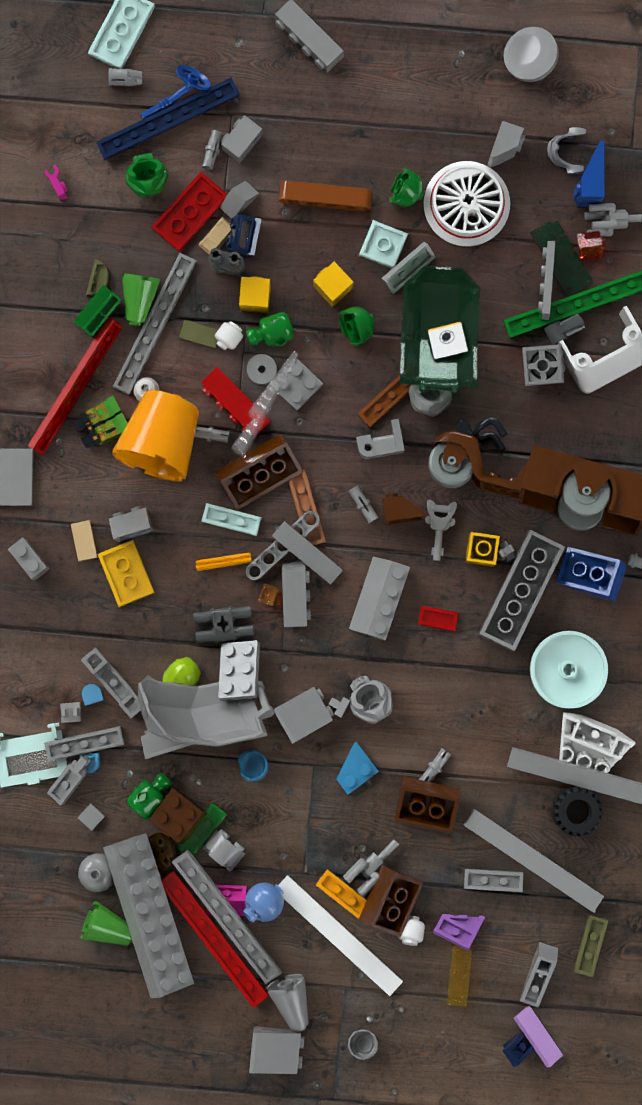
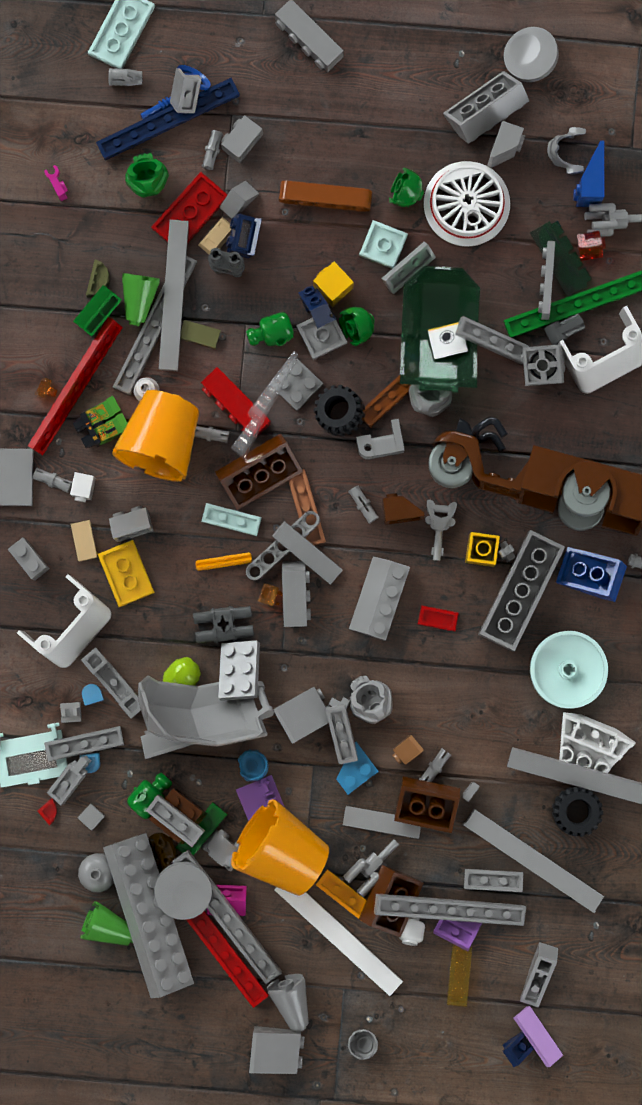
(44, 388): none -> clear orange tile
(49, 811): none -> red tile
(52, 480): none -> light grey pin
(79, 633): none -> white windscreen
(82, 487): none -> white brick
(173, 295): none -> light grey tile
(175, 820): none -> light grey plate
(183, 890): none -> light grey piece
(185, 92): none -> light grey panel
(228, 335): white head -> none
(255, 294): yellow head -> none
(258, 361): light grey piece -> none
(258, 794): none -> medium lavender hinge
(263, 902): medium blue brick -> none
(280, 850): none -> light orange cone
(317, 305): none -> dark blue window
(321, 340): none -> light grey plate
(342, 734): none -> light grey plate
(349, 421): none -> black tyre
(378, 822): none -> light grey tile
(407, 750): none -> medium nougat slope
(449, 909): none -> light grey tile
(470, 791): none -> light grey tile
(486, 106): none -> light grey slope
(490, 339): none -> light grey tile
(590, 945): olive plate -> none

